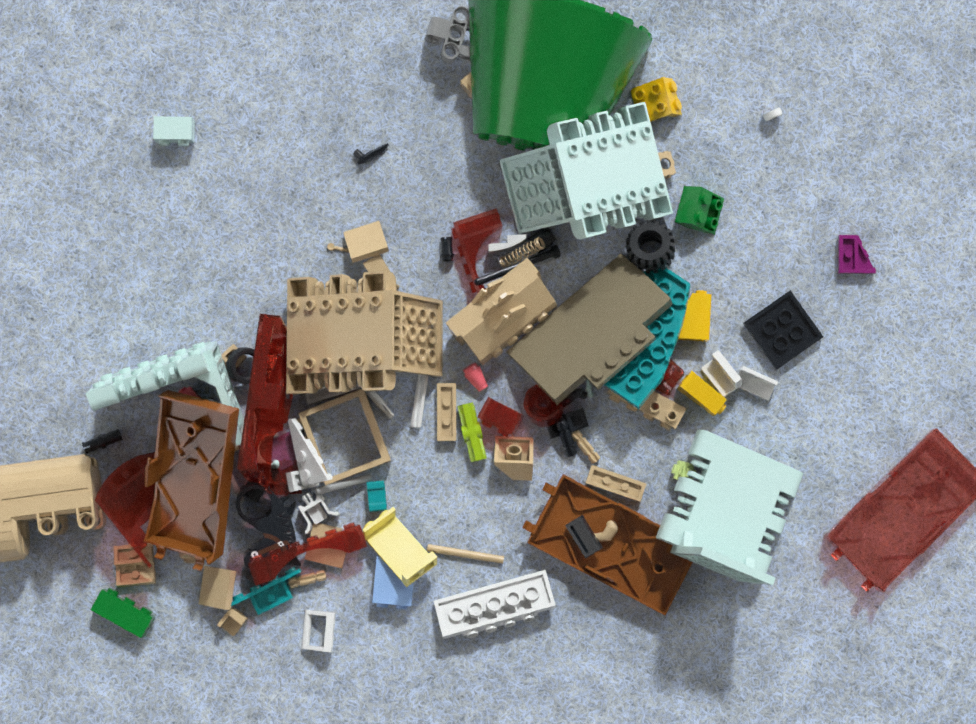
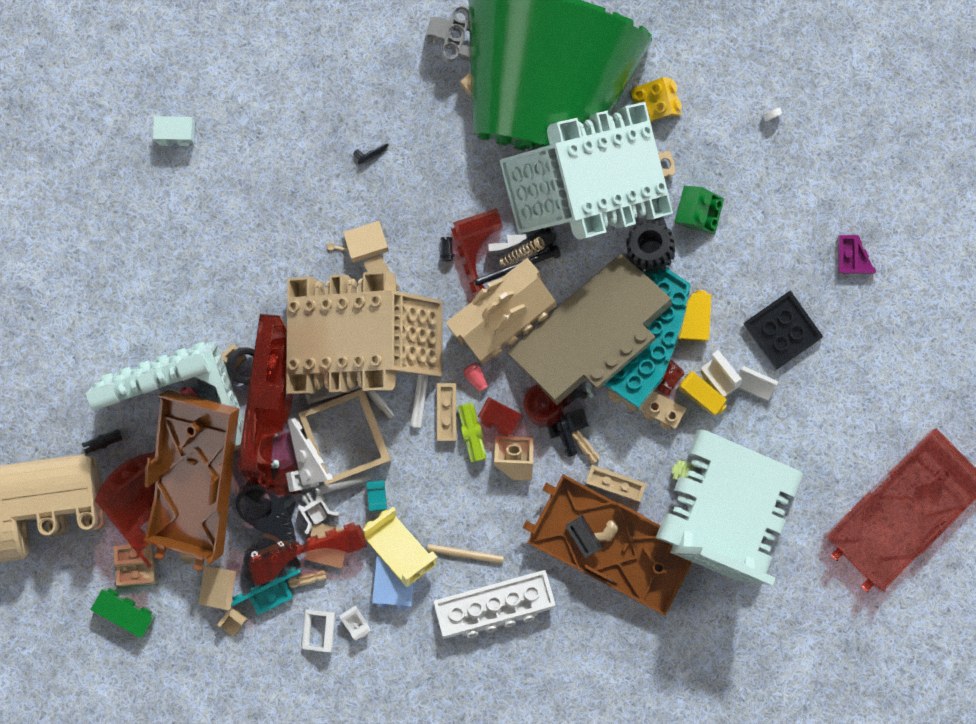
(355, 623): none -> white bracket

